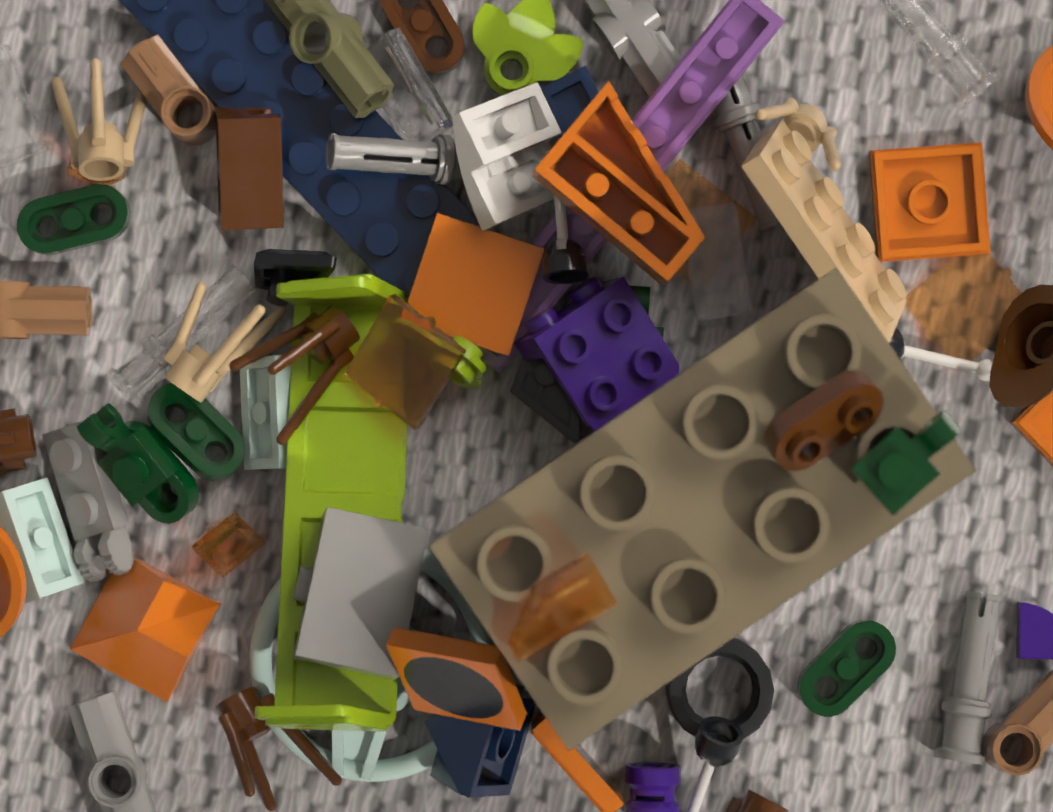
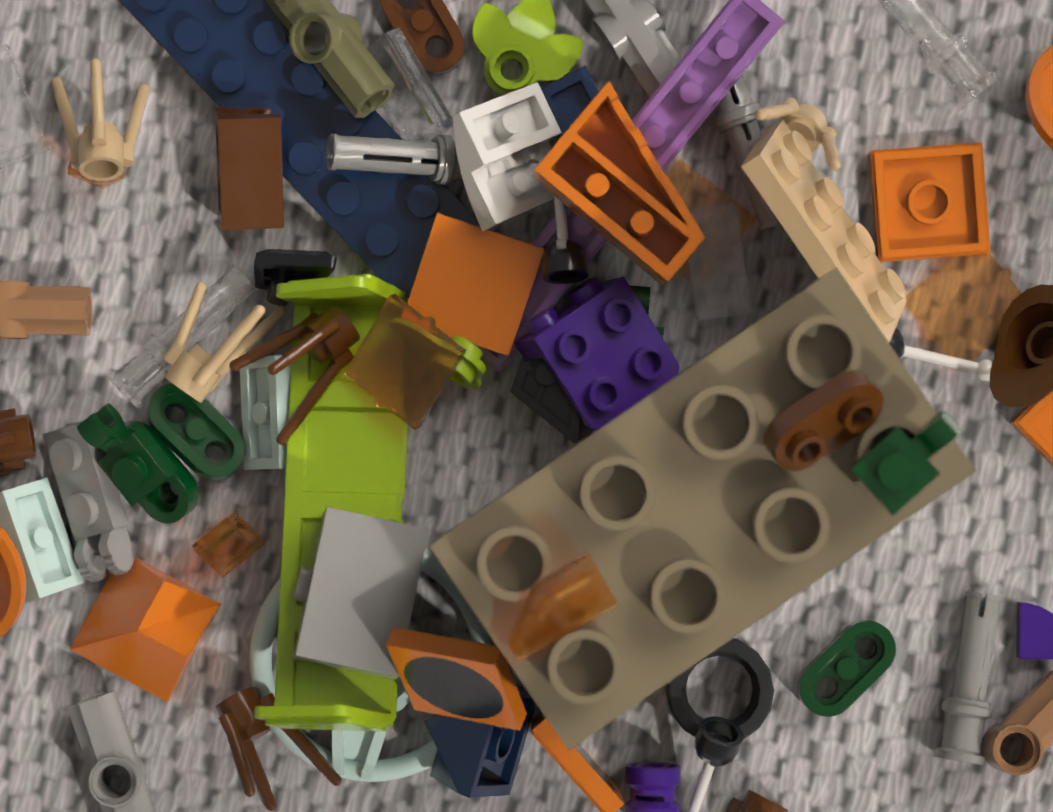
(74, 218): dark green plate -> none
(169, 89): medium nougat piece -> none

